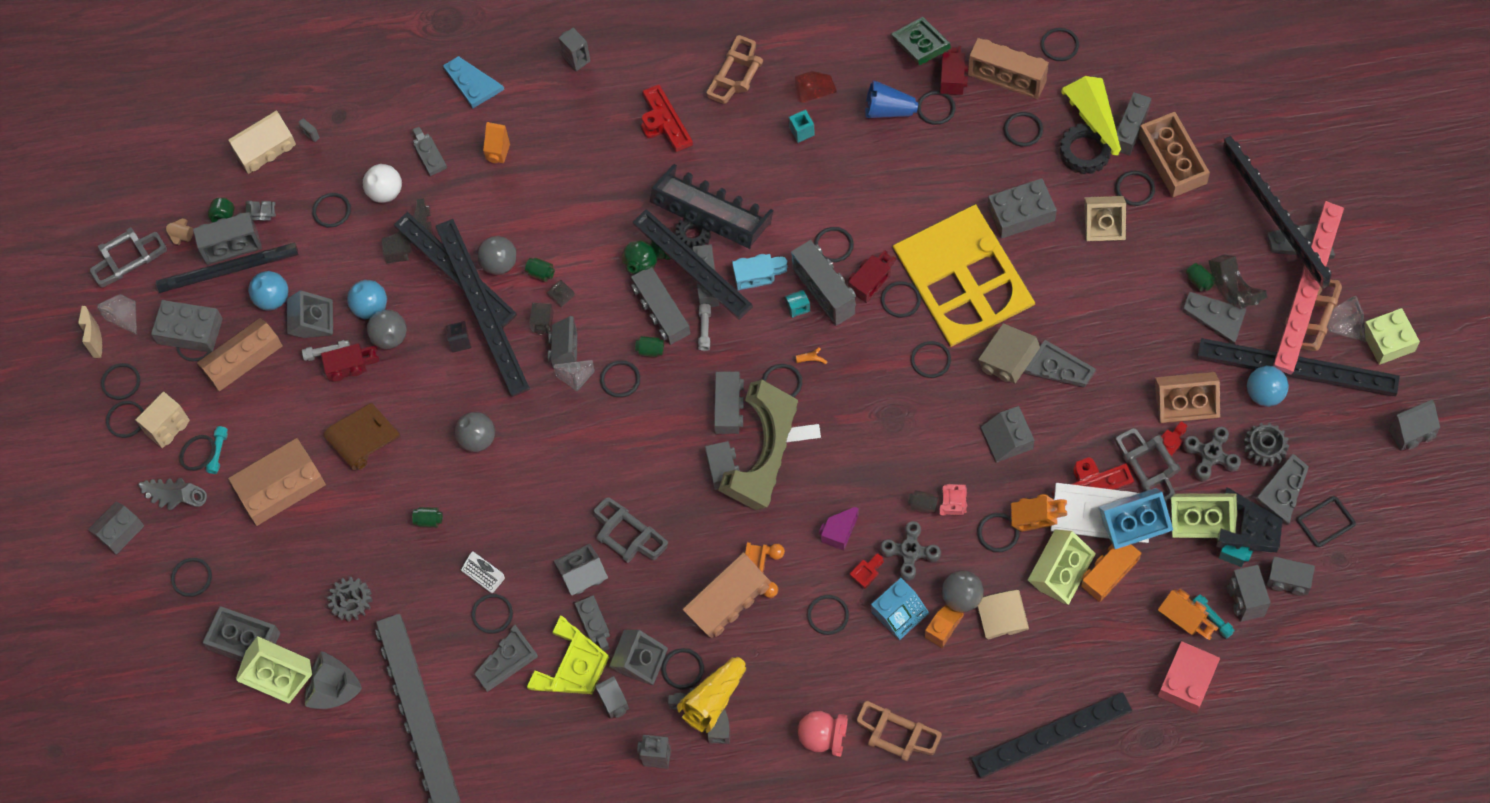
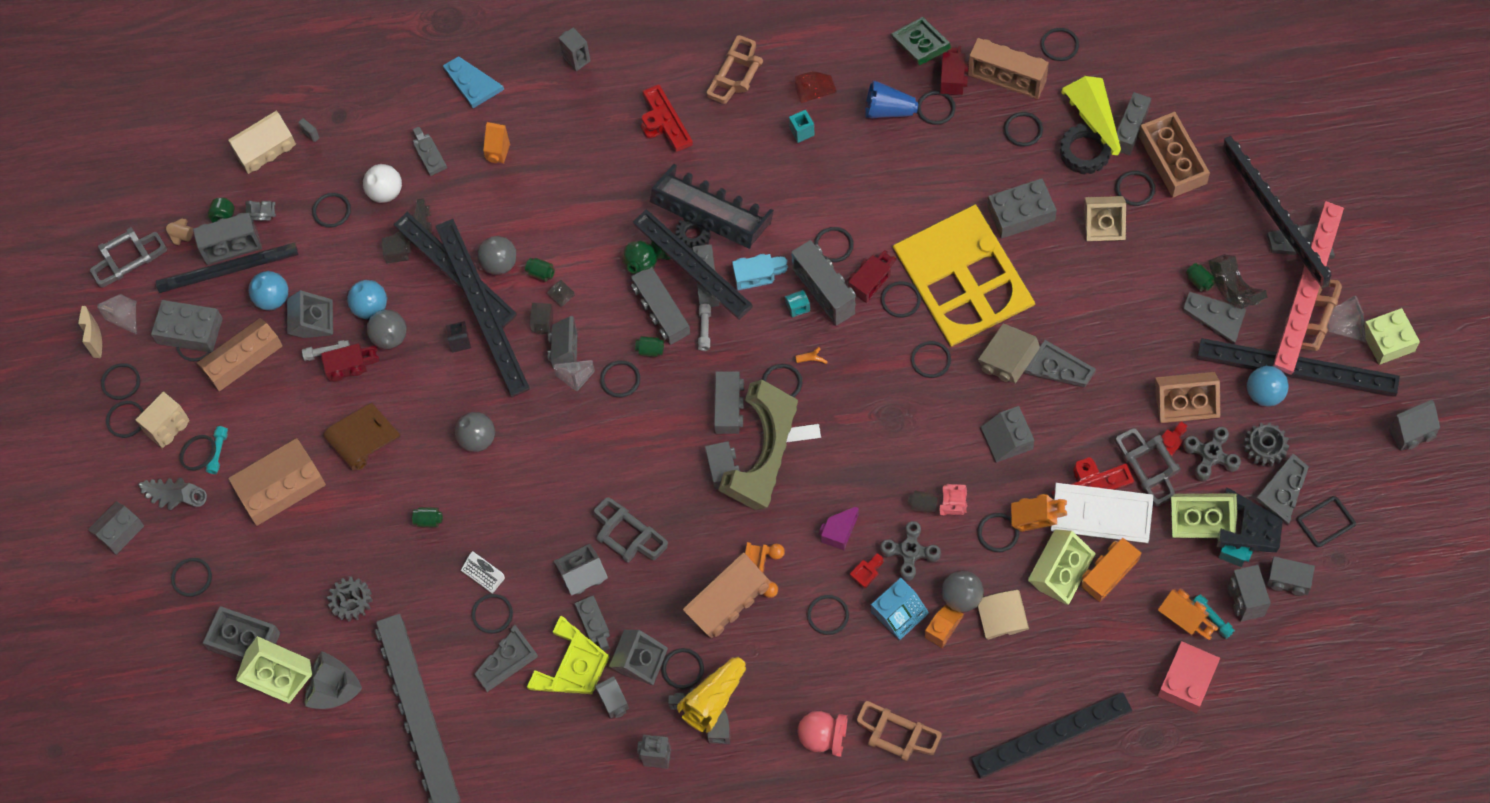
(1136, 518): dark azure slope -> none

